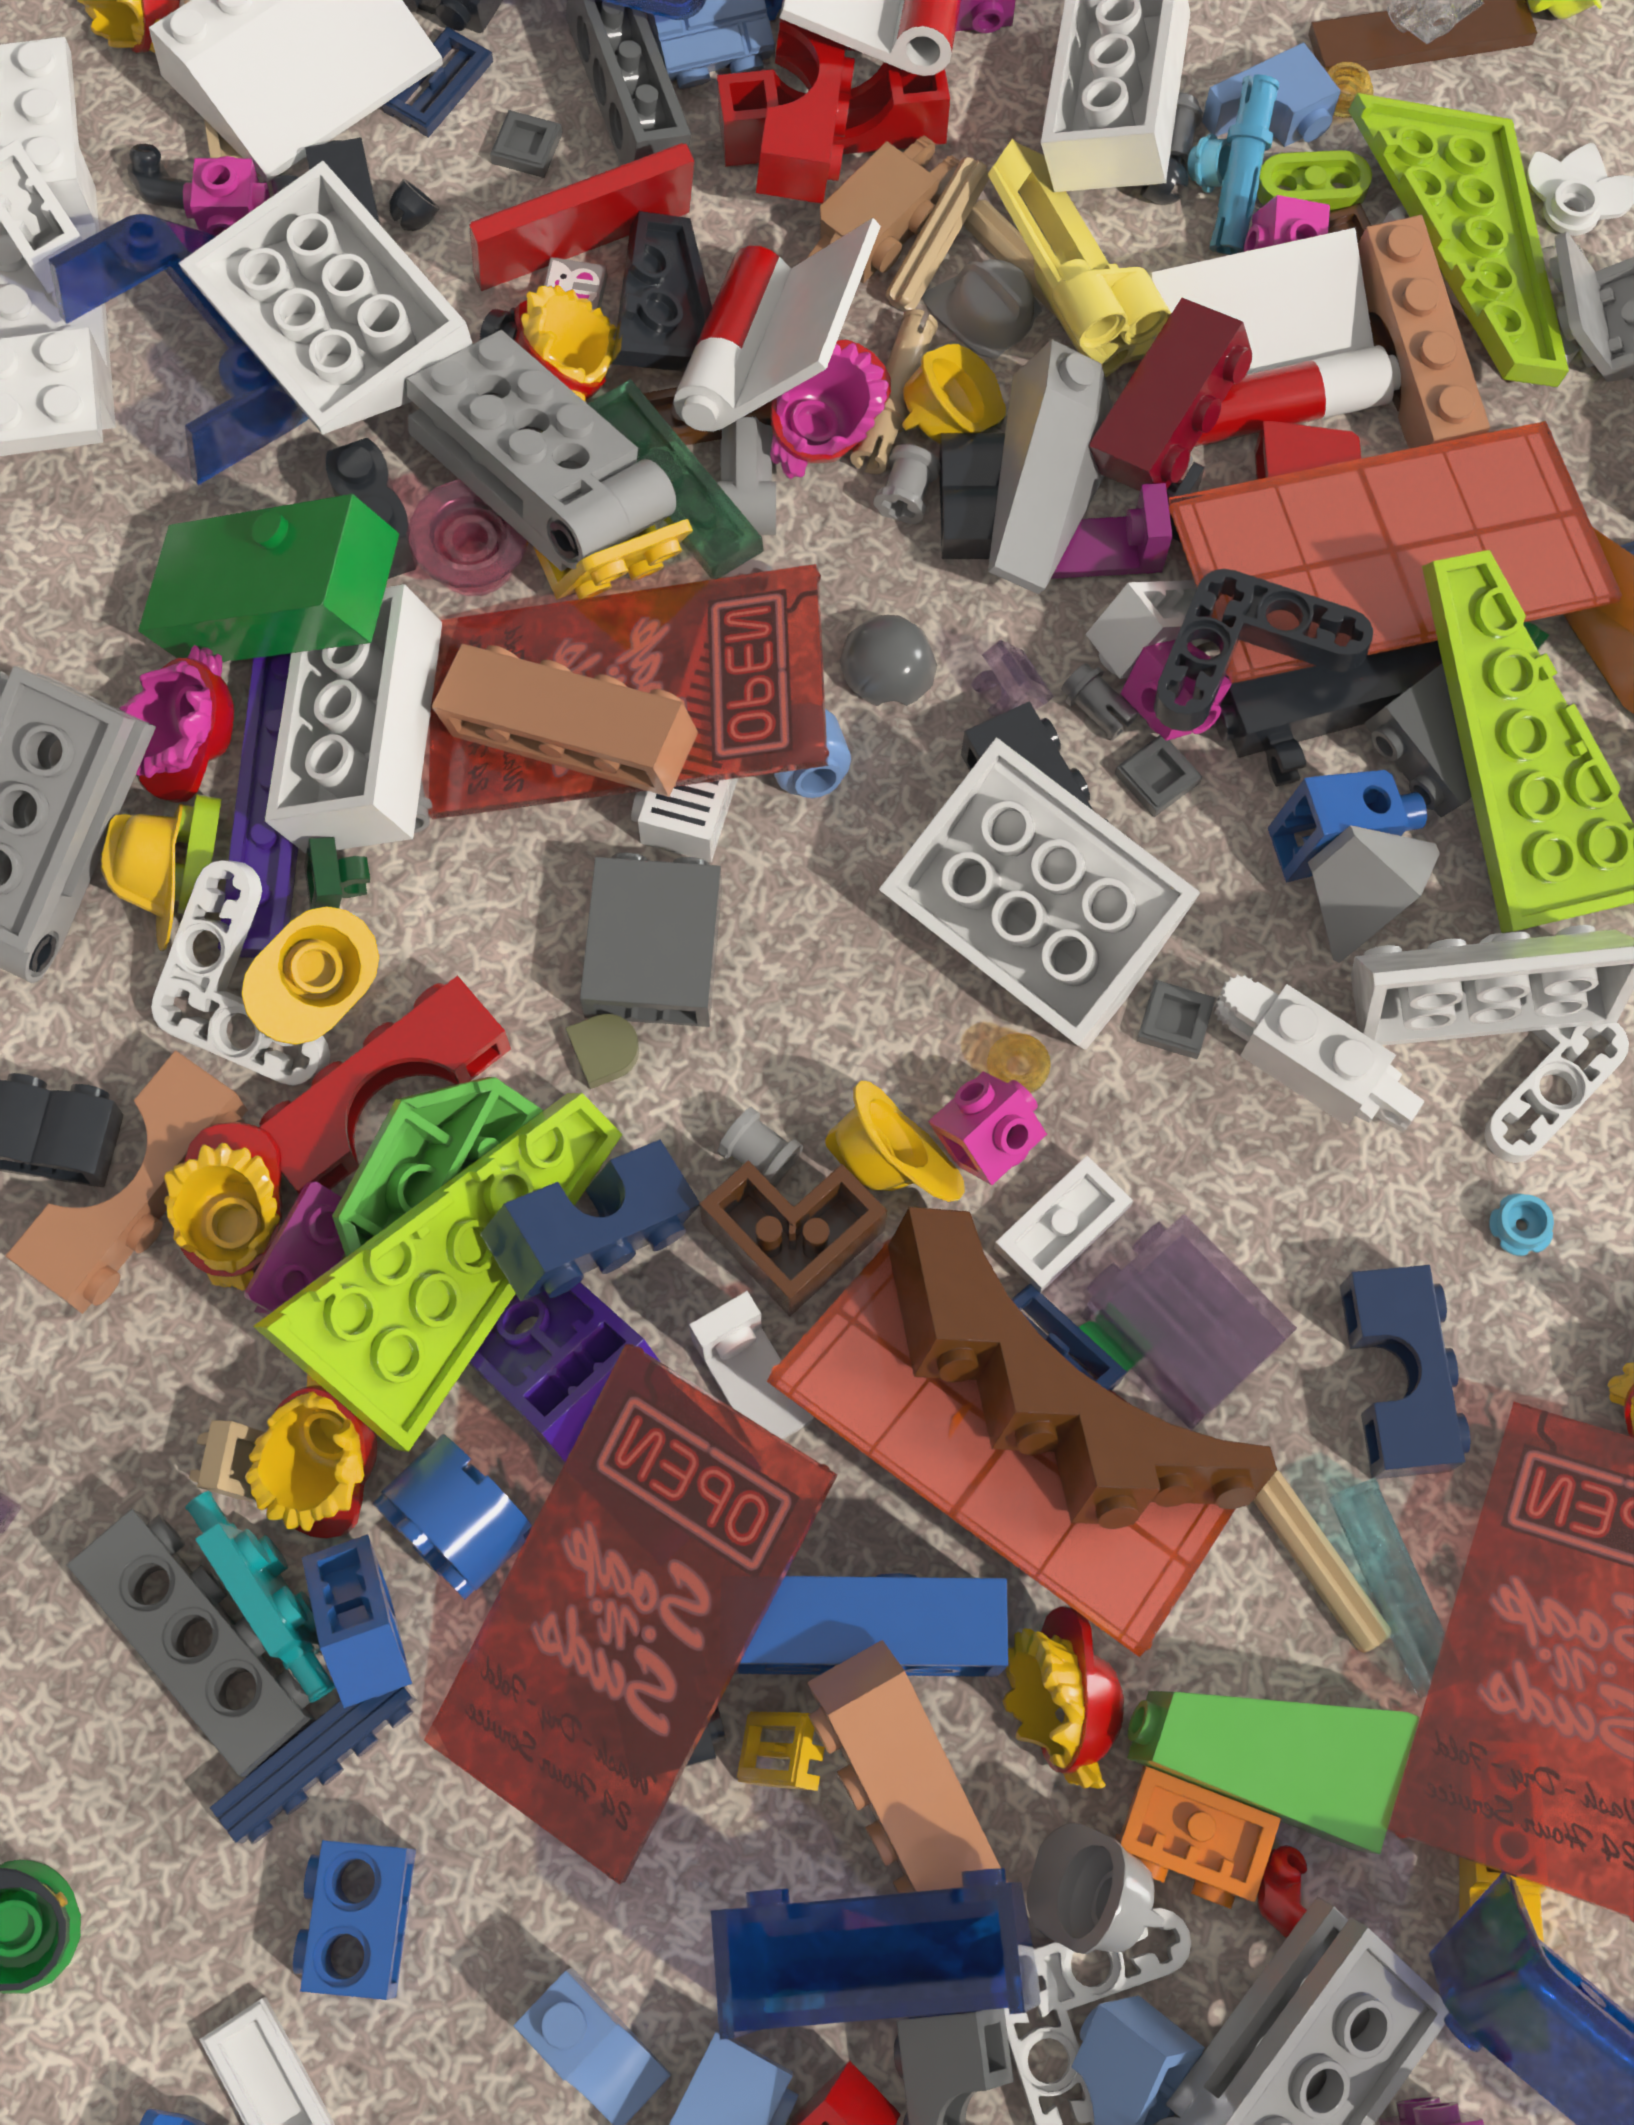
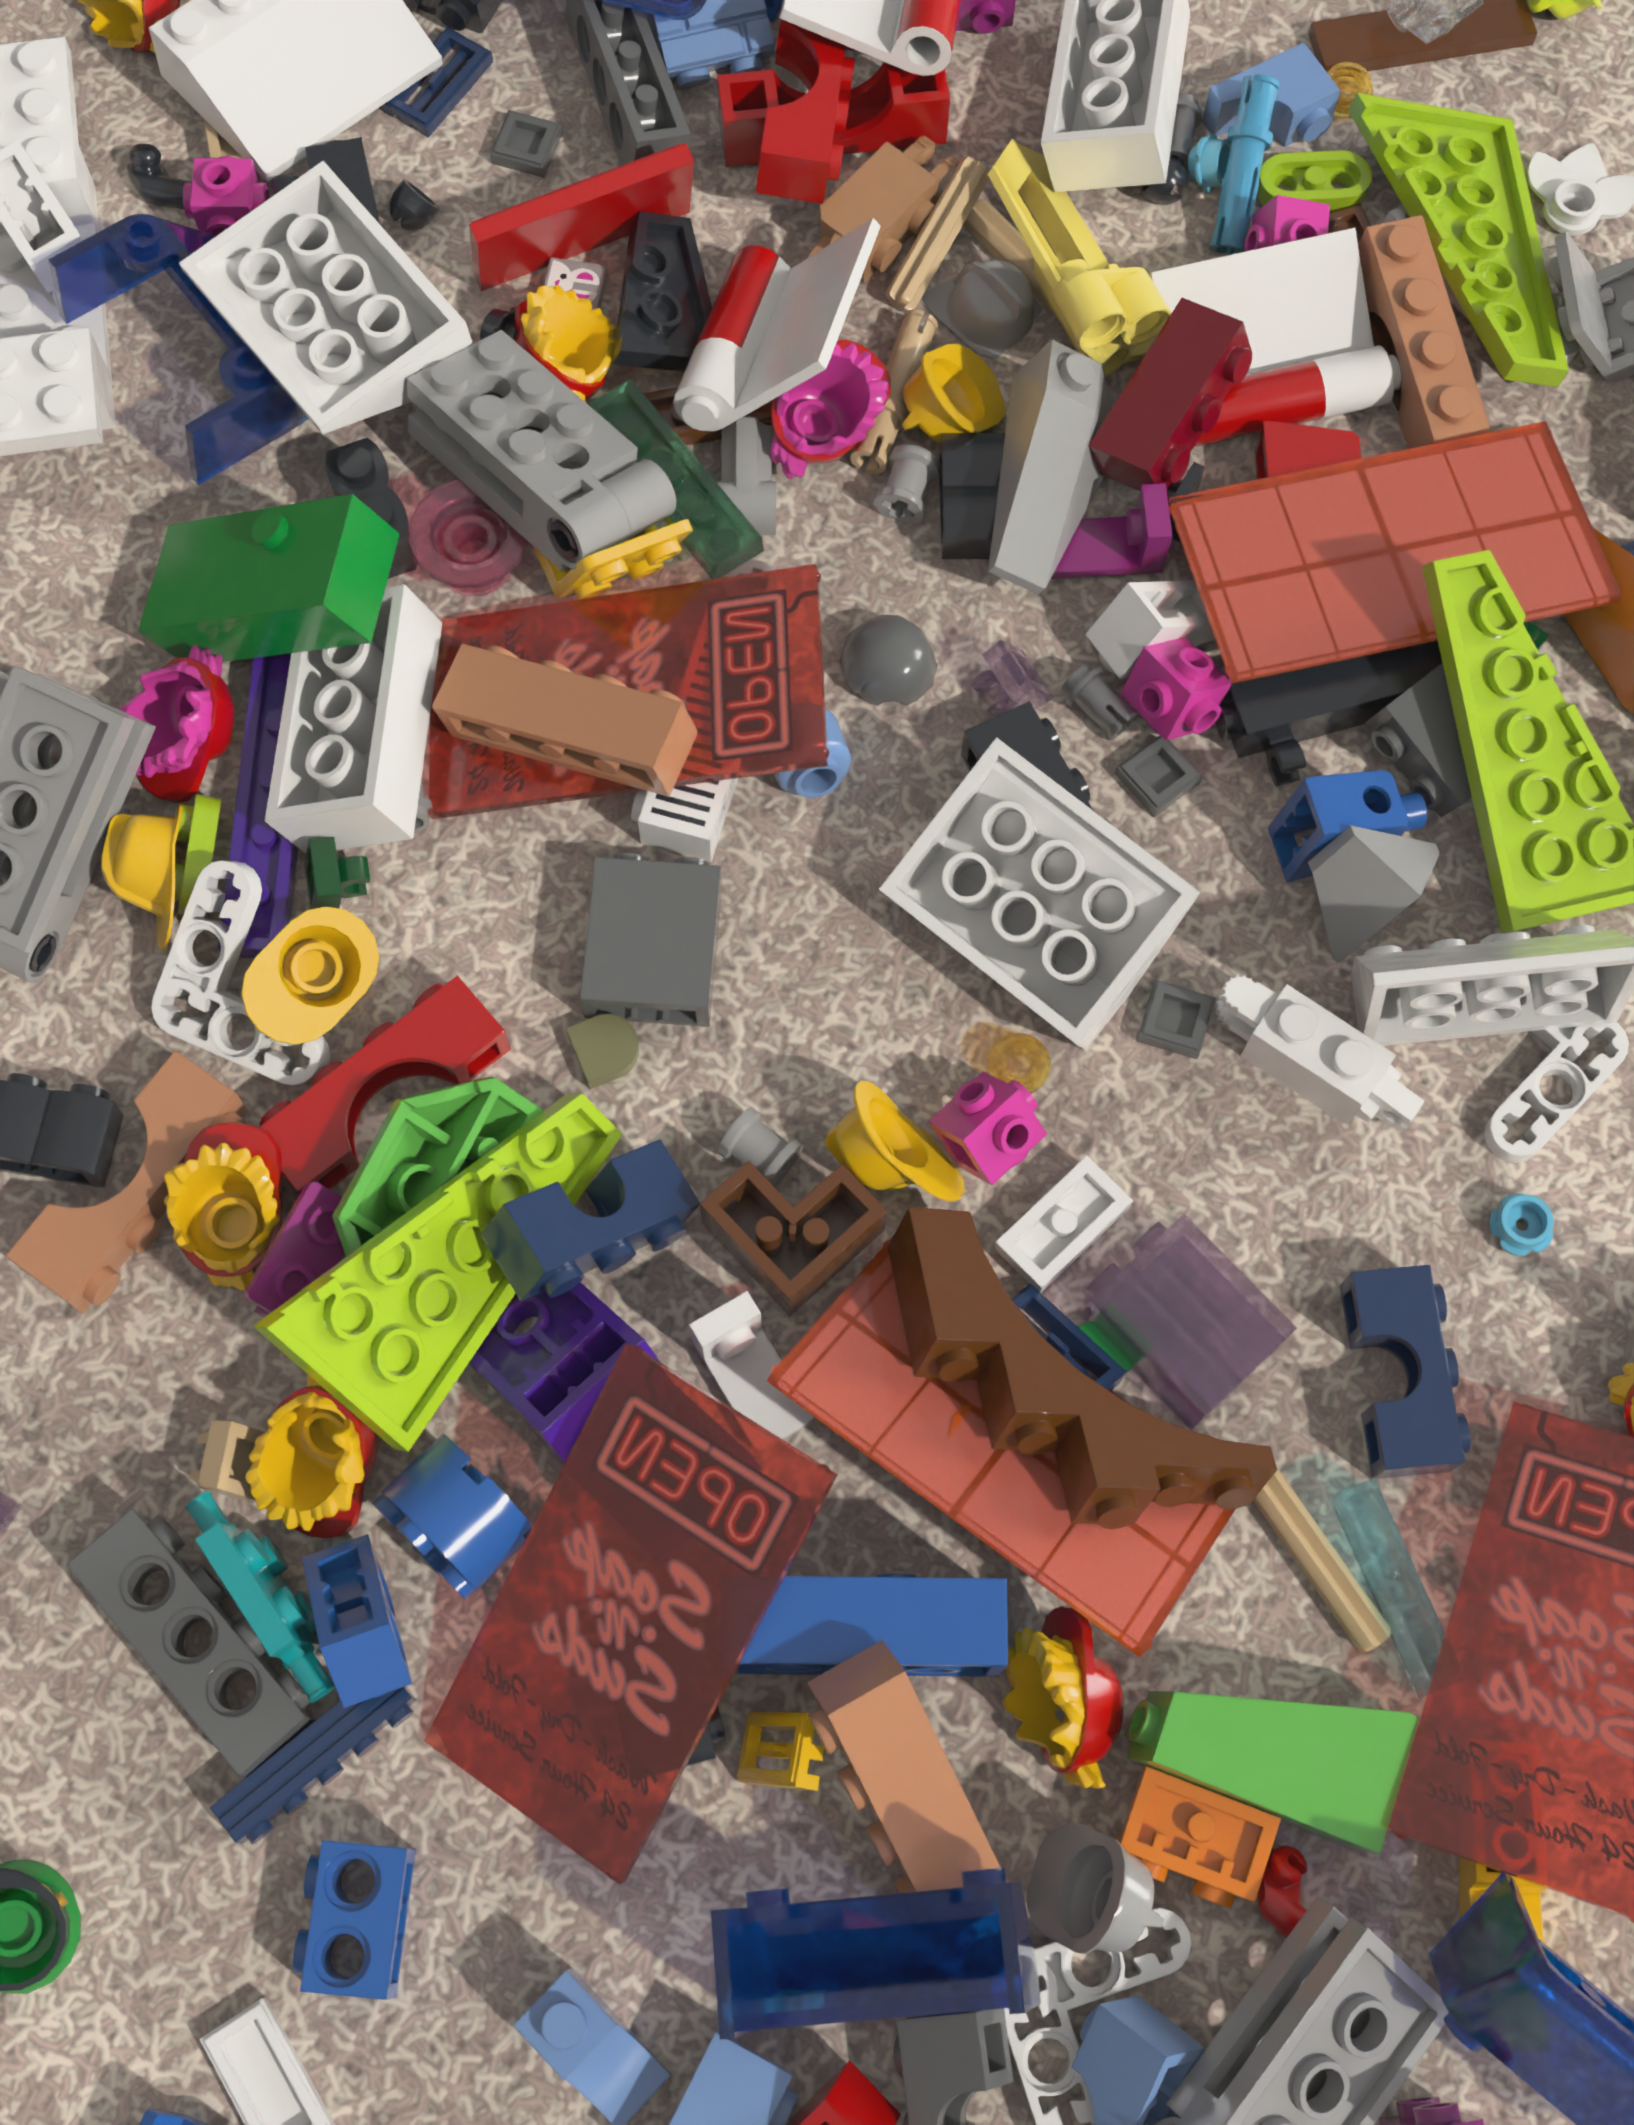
(1247, 621): black beam -> none

